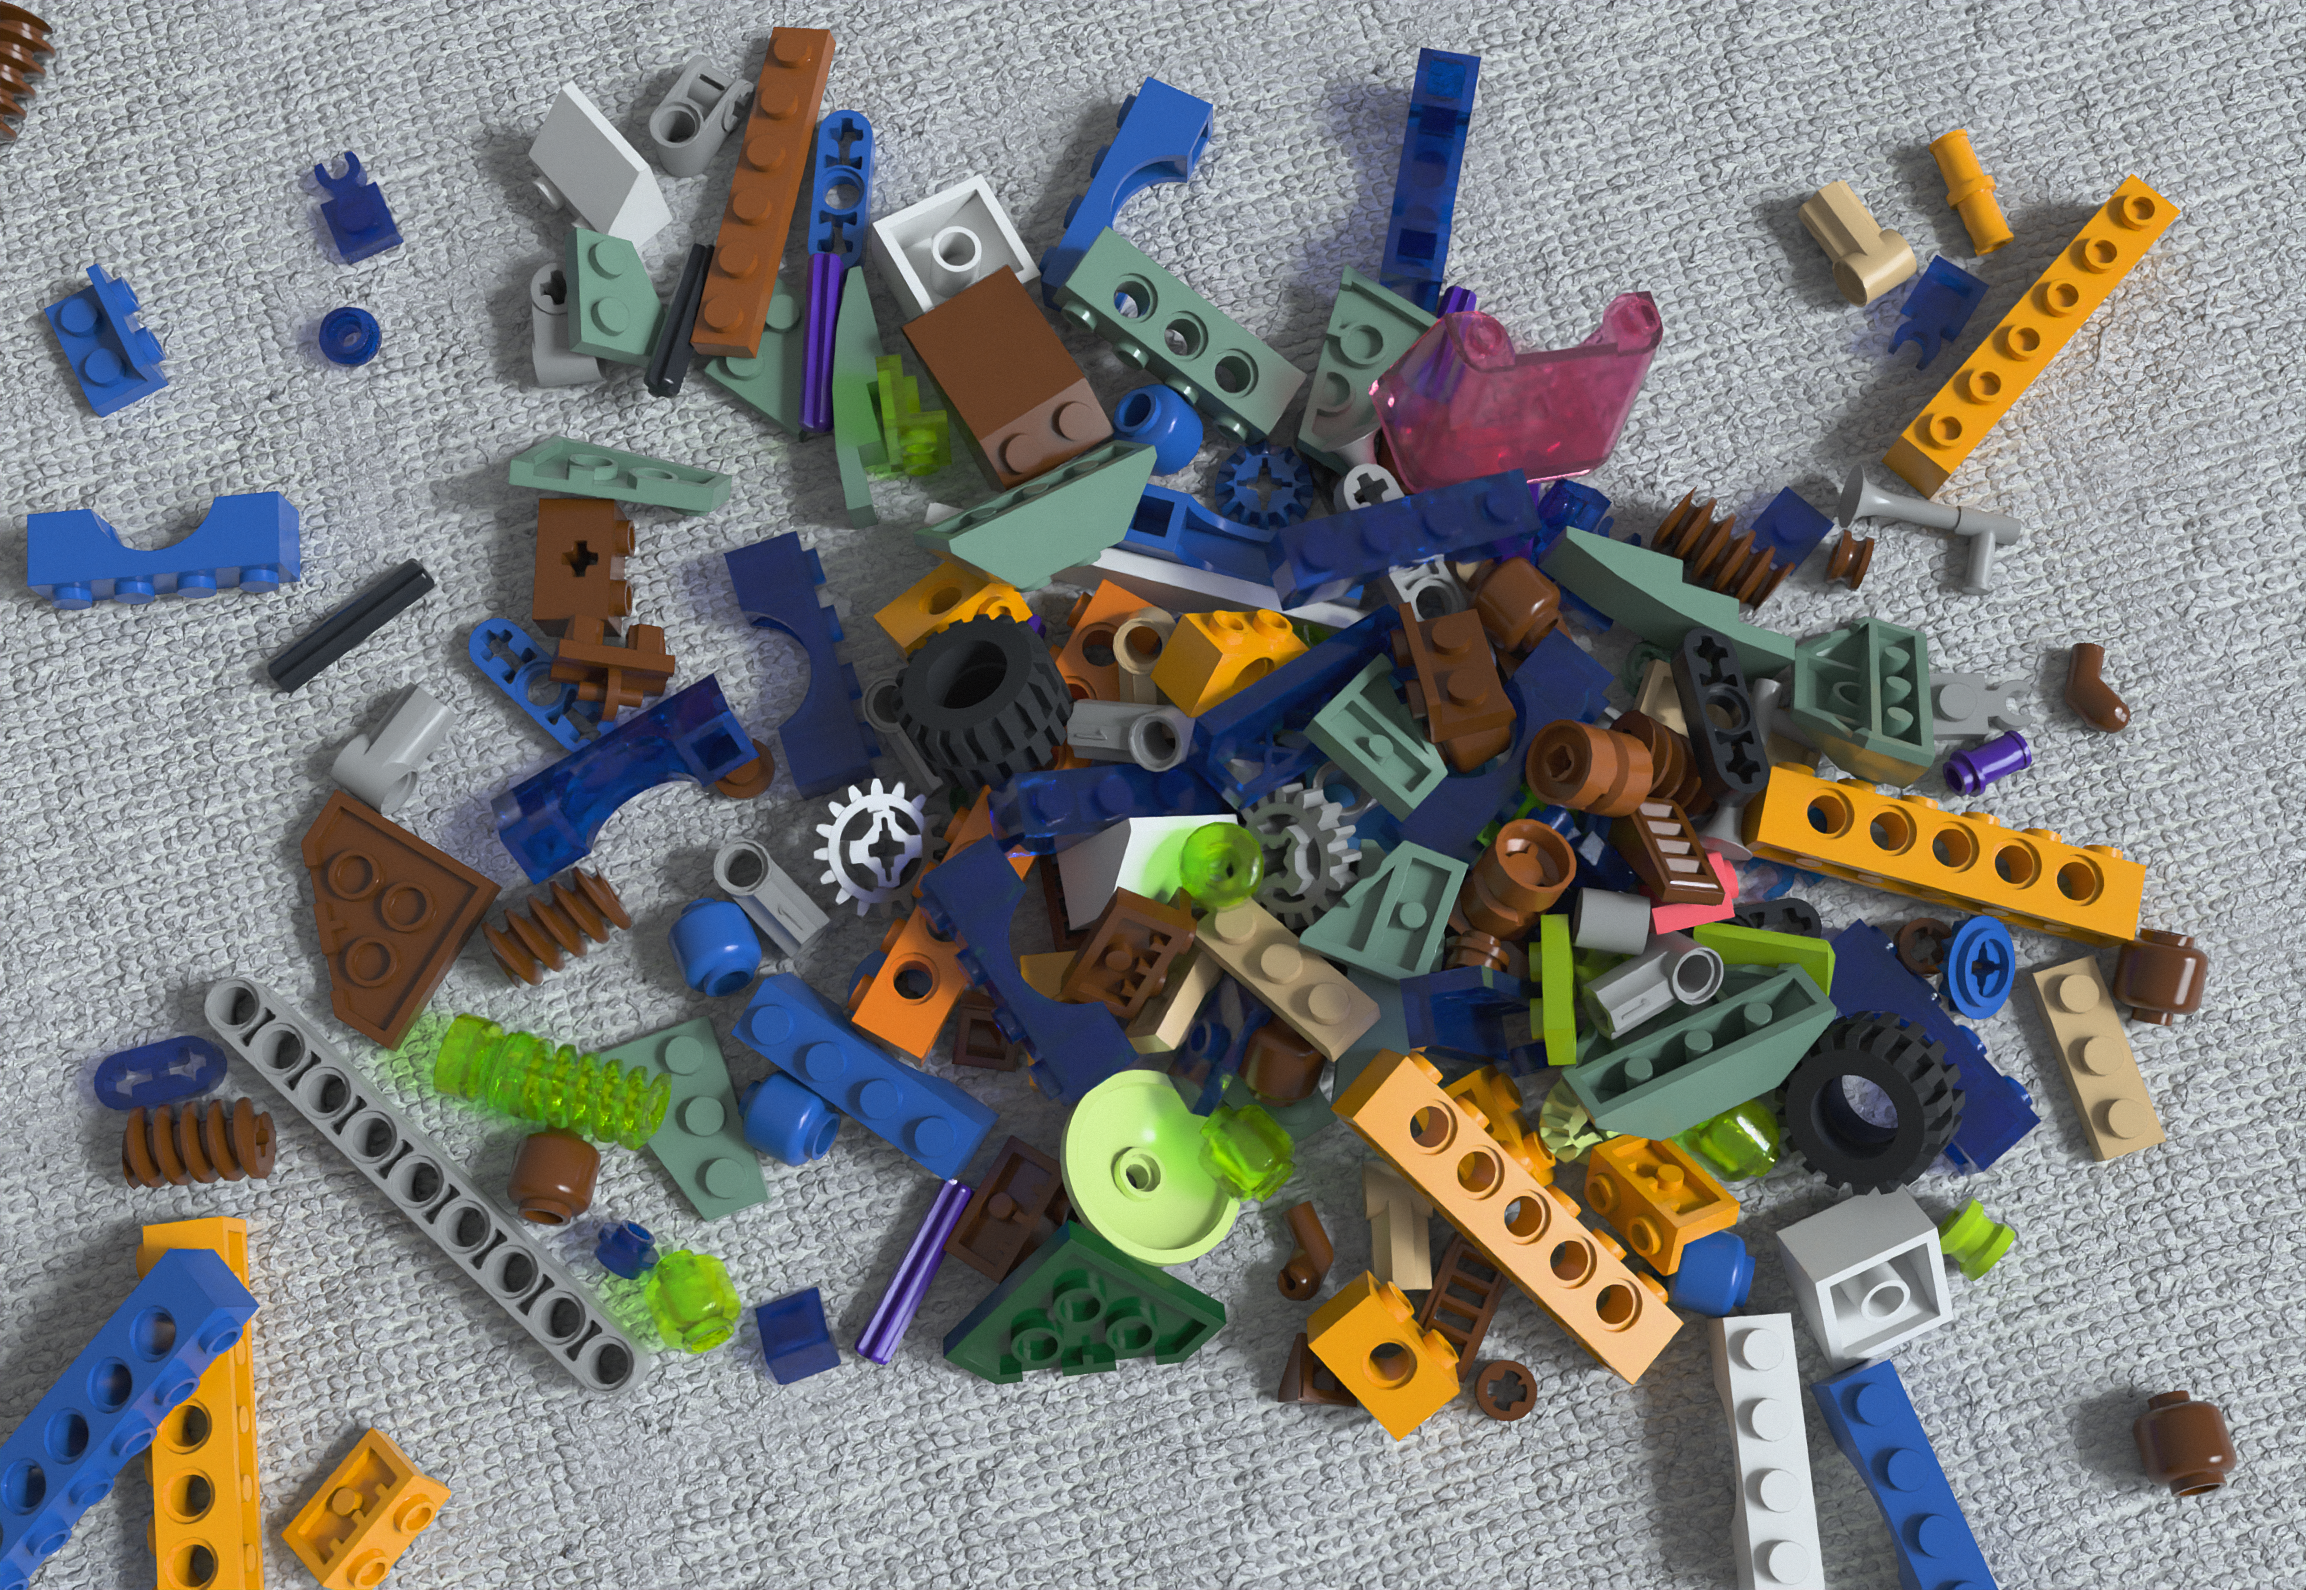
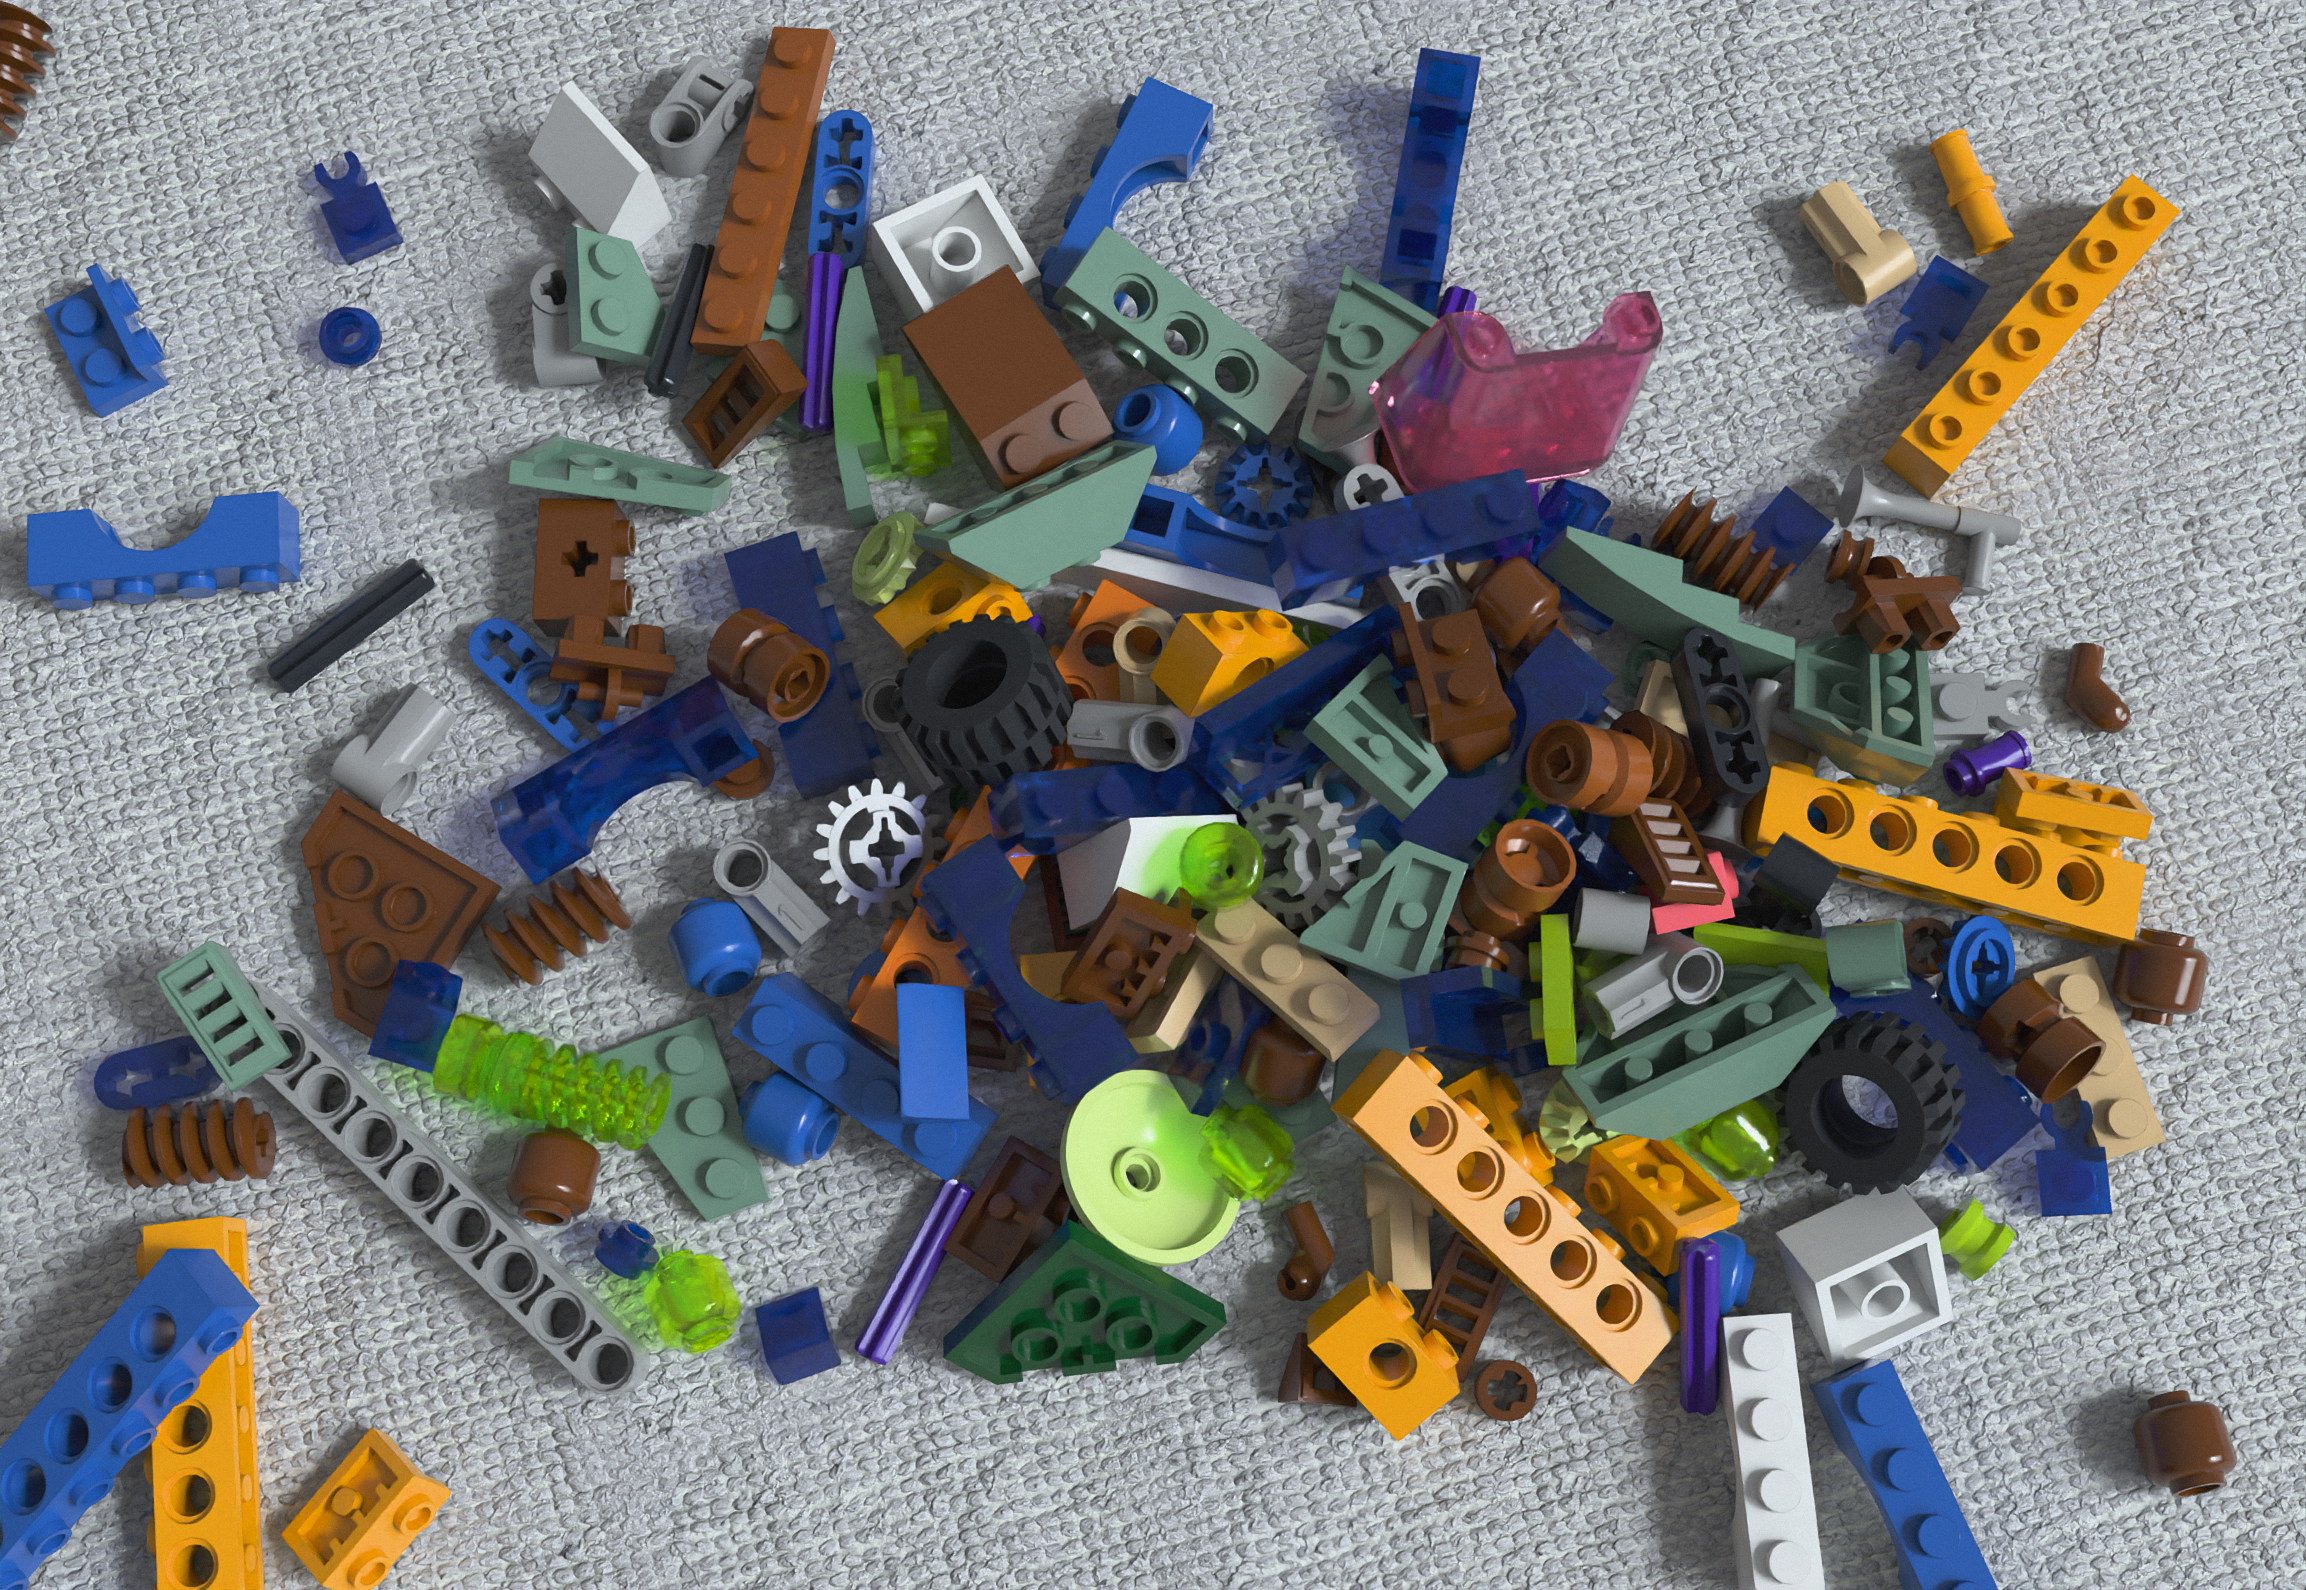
(192, 968): none -> sand green slope
(416, 1015): none -> clear blue bracket
(768, 665): none -> reddish brown wheel
(772, 379): none -> reddish brown slope
(886, 559): none -> yellowish green gear
(932, 1053): none -> slope
(1699, 1325): none -> dark purple axle
(1790, 882): none -> black piece
(1868, 958): none -> sand green piece
(1895, 603): none -> reddish brown hips
(2048, 1050): none -> reddish brown wheel
(2072, 1176): none -> clear blue plate
(2073, 808): none -> light orange bracket

